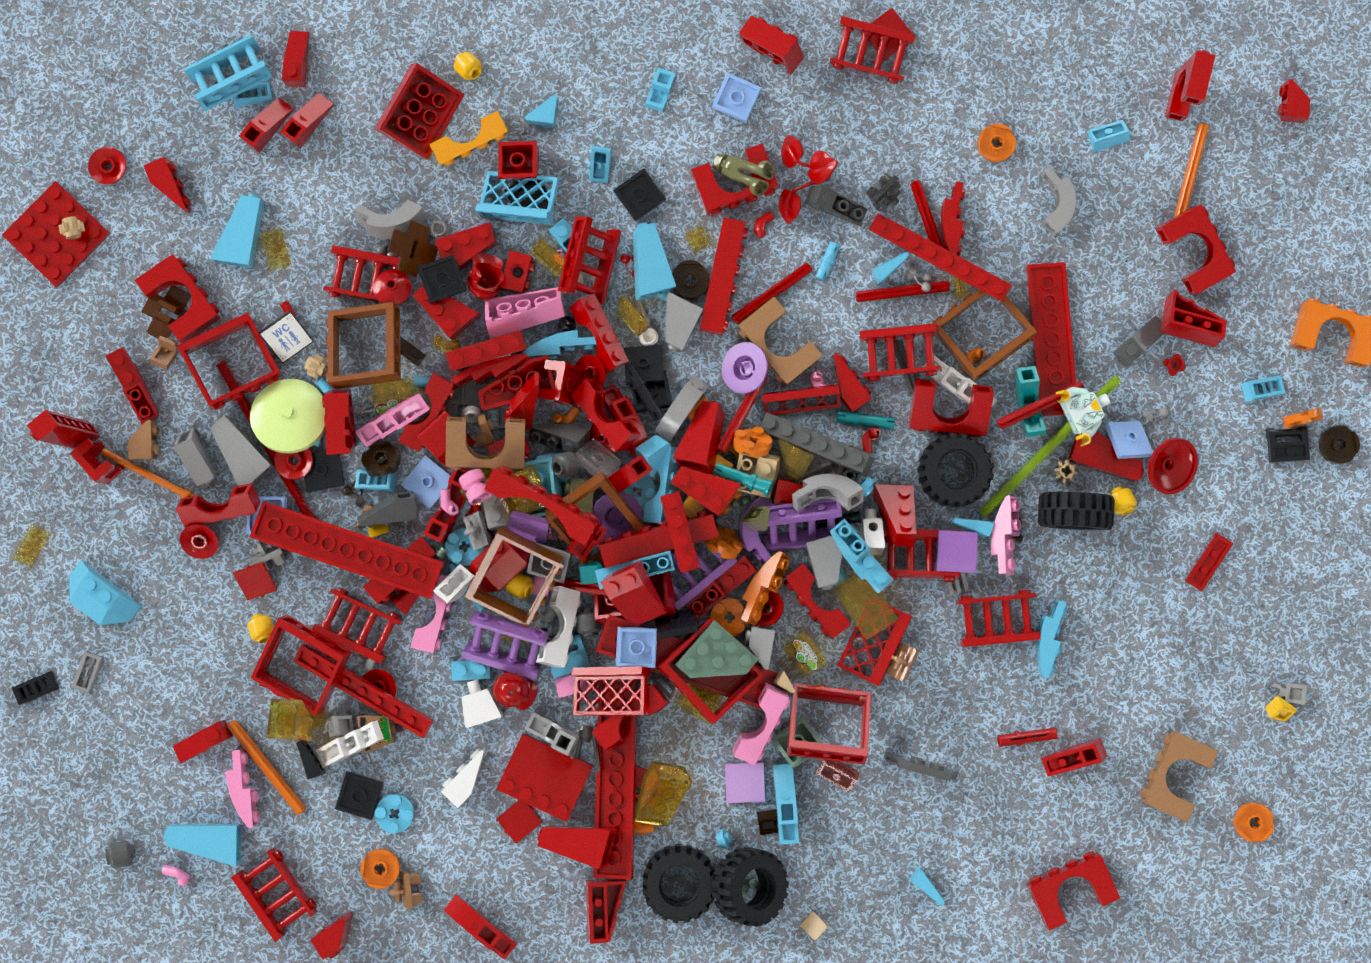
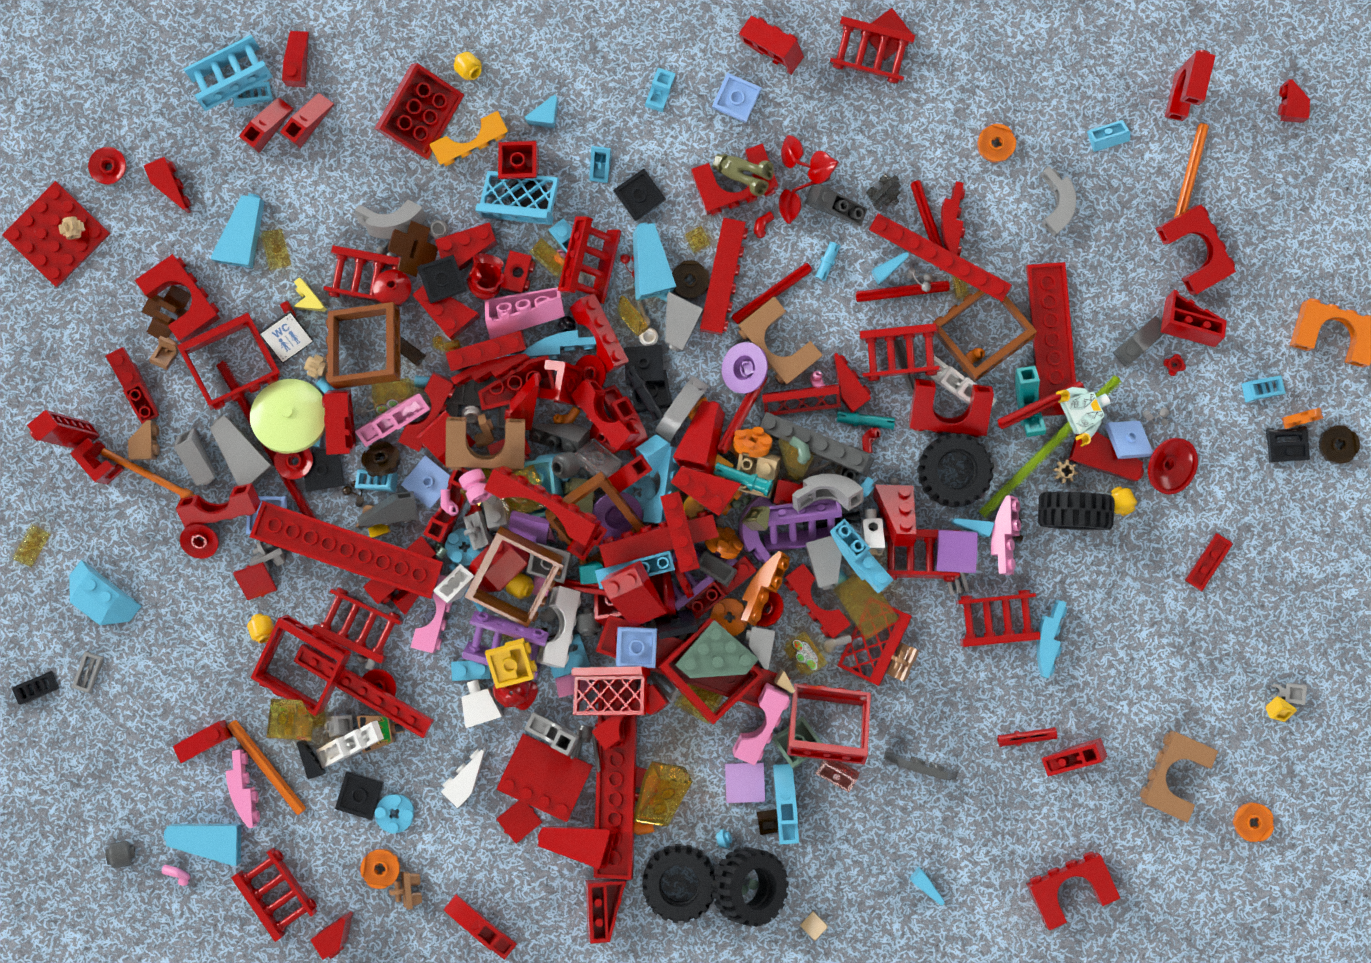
(311, 301): none -> light yellow slope
(511, 663): none -> yellow plate
(683, 581): none -> red tile
(716, 568): none -> dark grey tile
(803, 450): none -> sand green arm
(831, 644): none -> light grey arm

